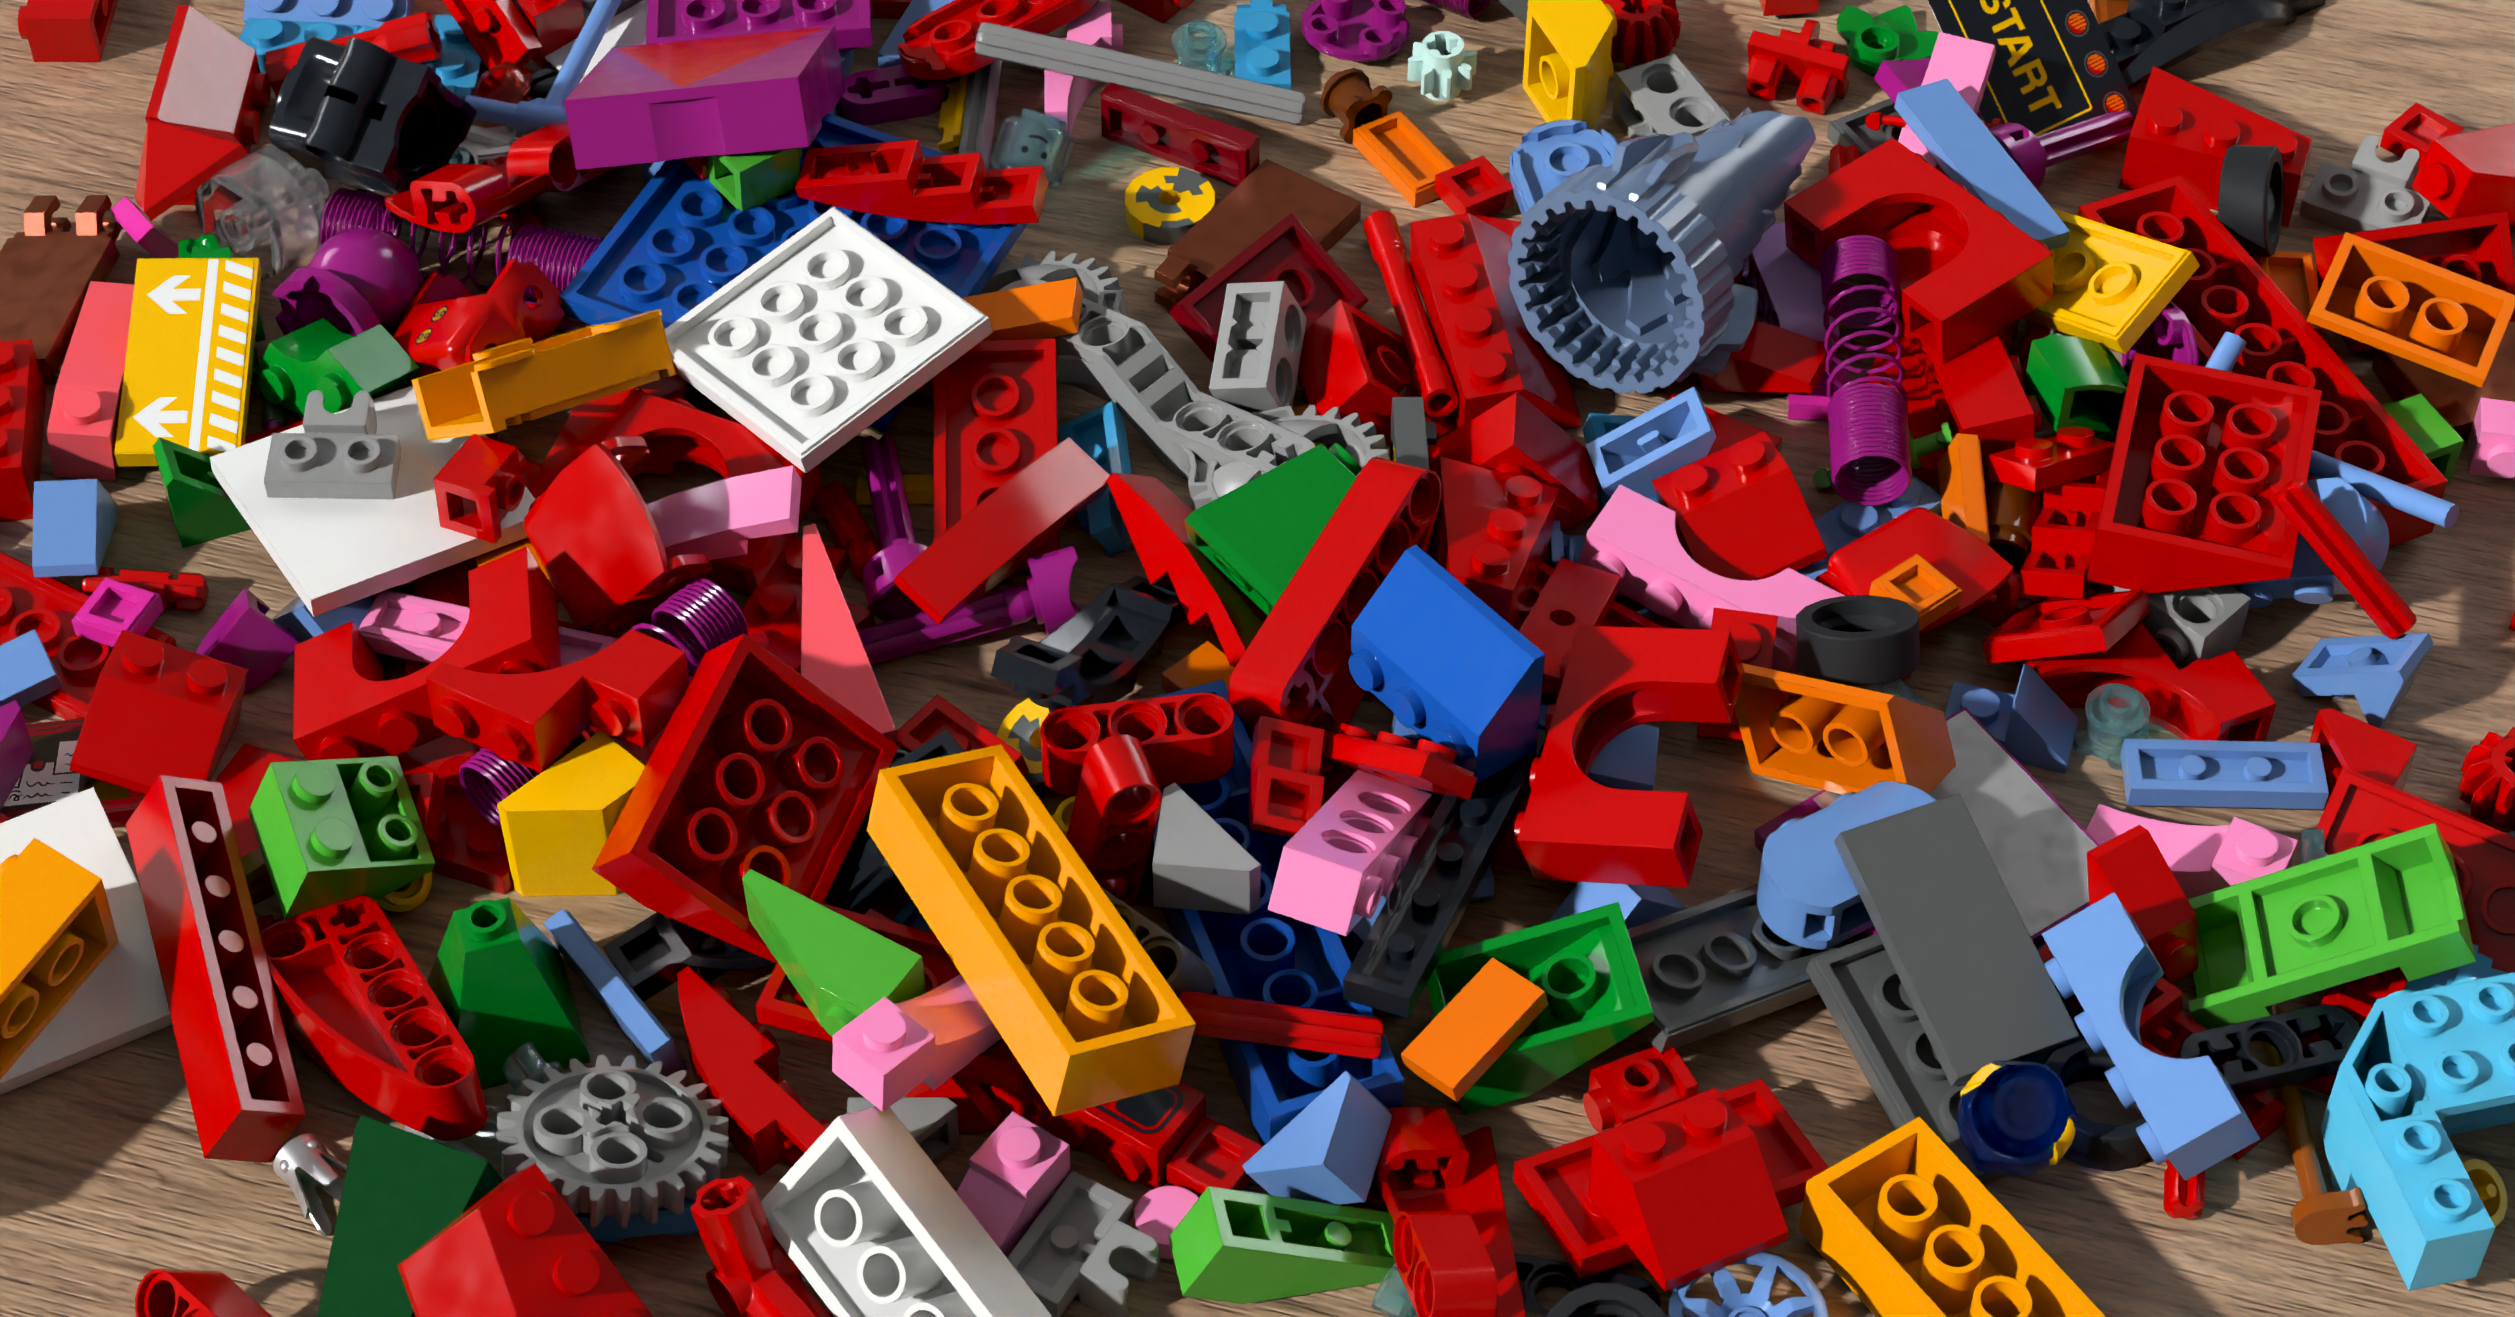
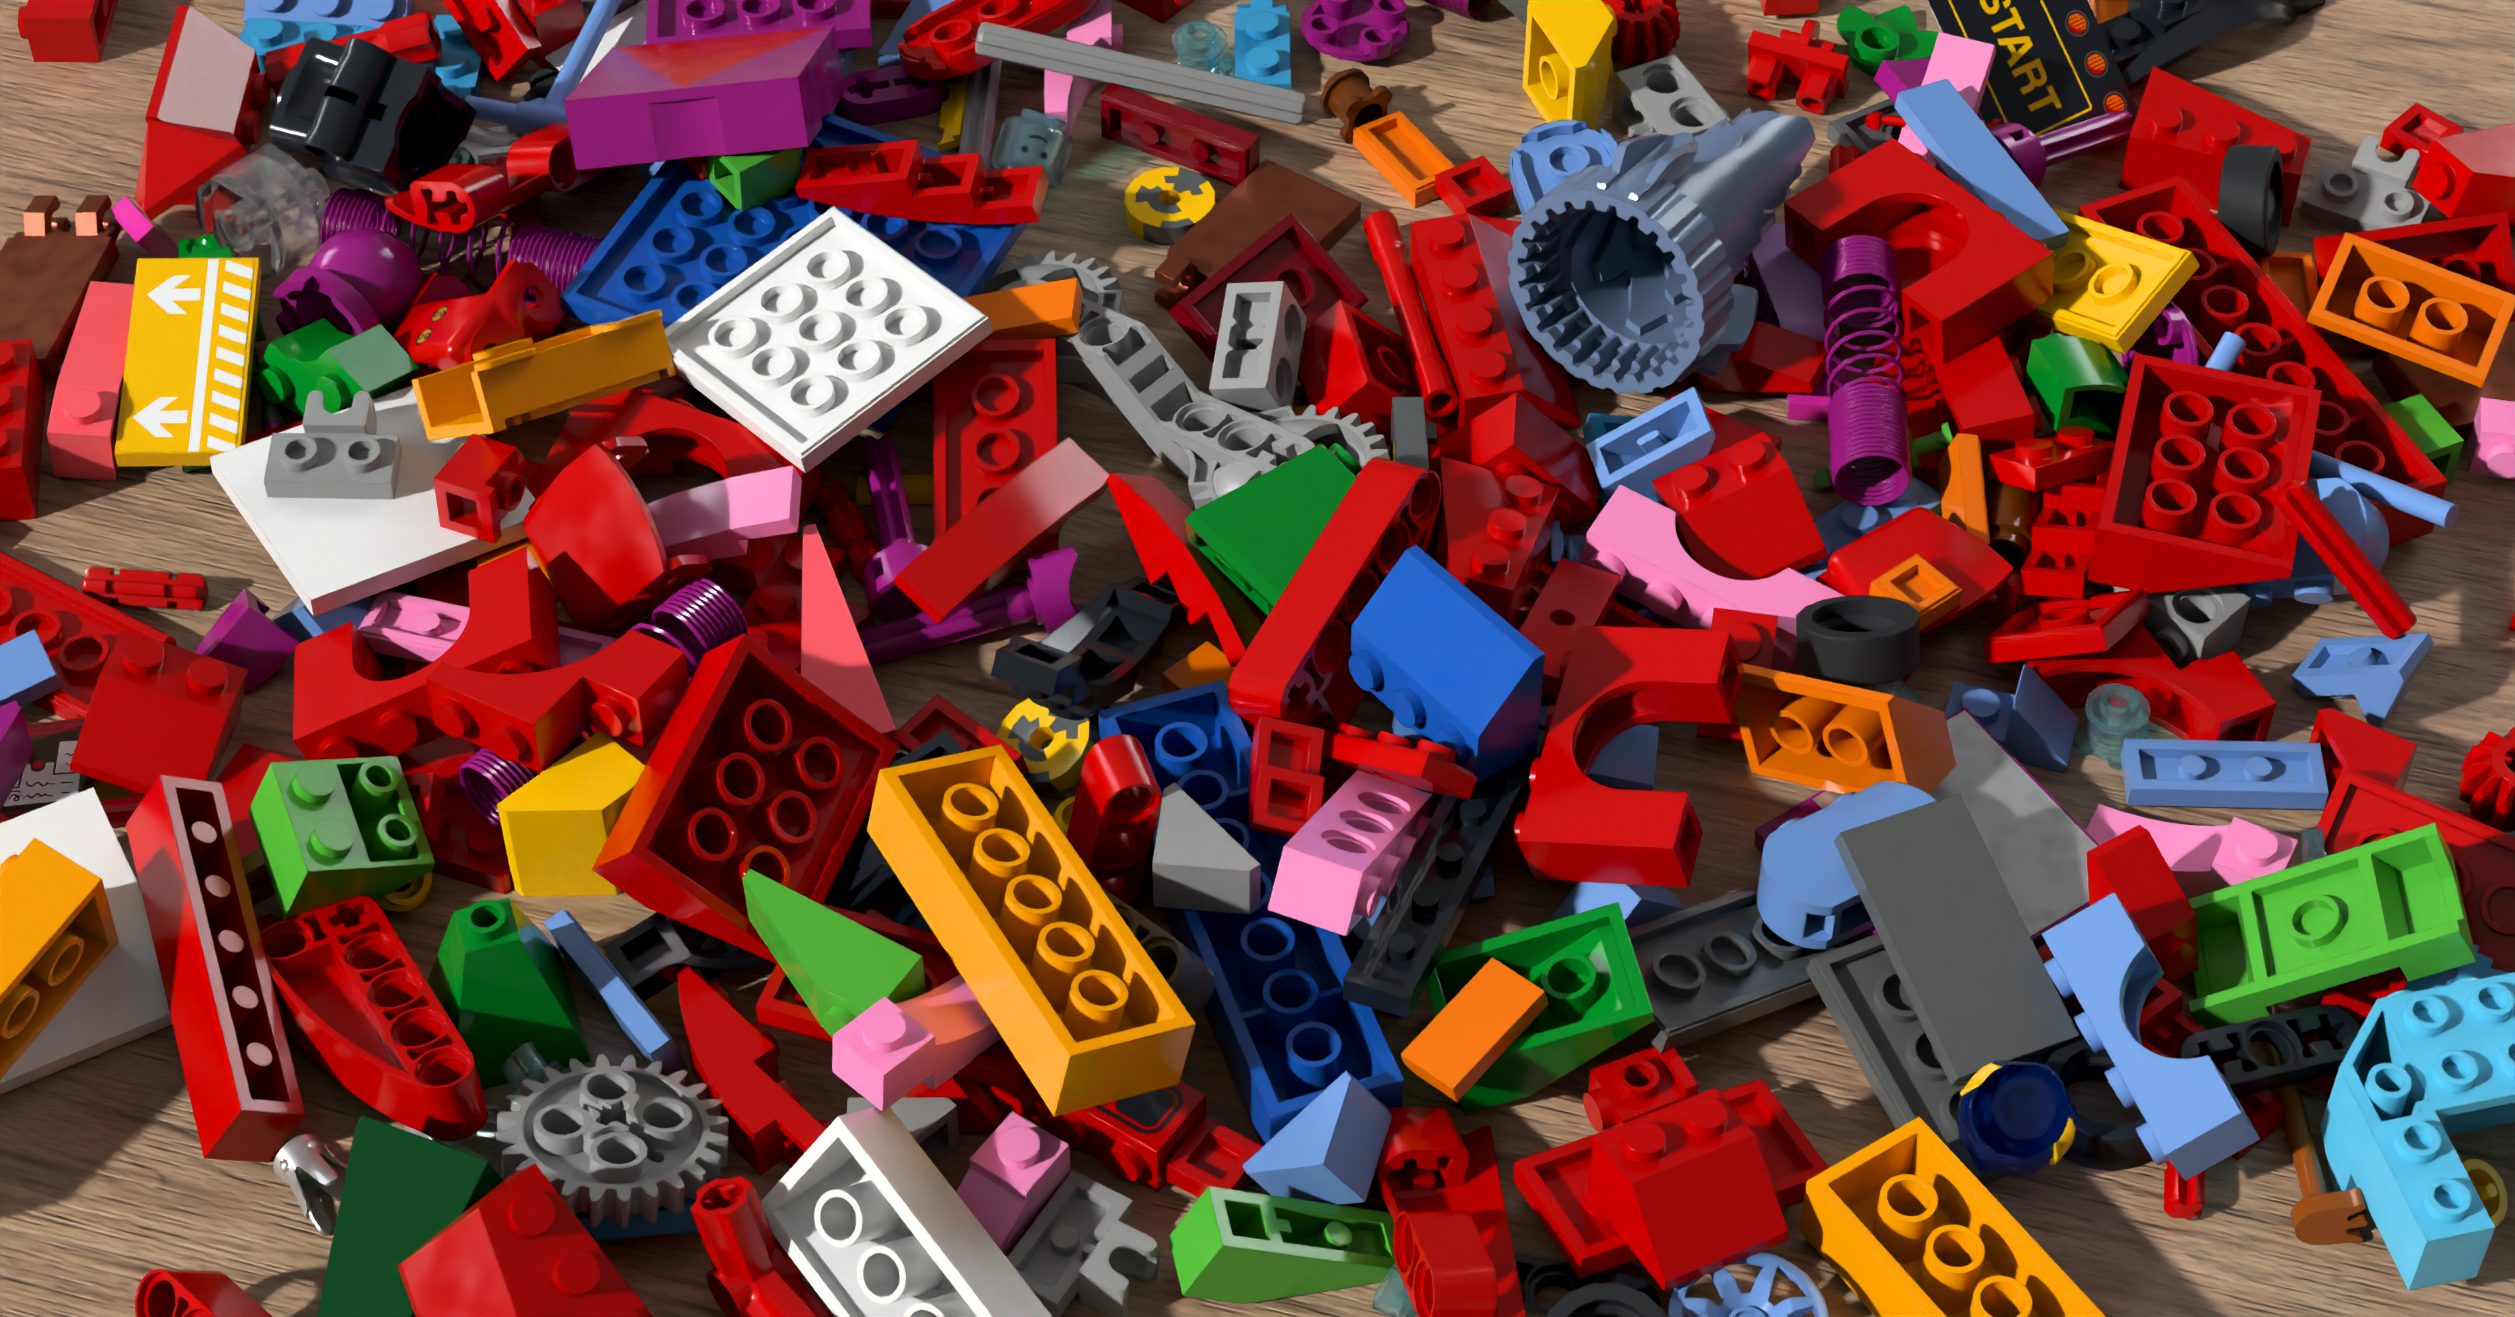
(71, 527): medium blue slope -> none
(116, 608): dark pink tile -> none
(195, 496): green slope -> none
(504, 83): clear red hat -> none
(1104, 439): dark azure hinge -> none
(1161, 1212): bright pink tile -> none
(1182, 735): red beam -> none
(1285, 1025): red axle -> none
(1442, 66): light aqua gear -> none

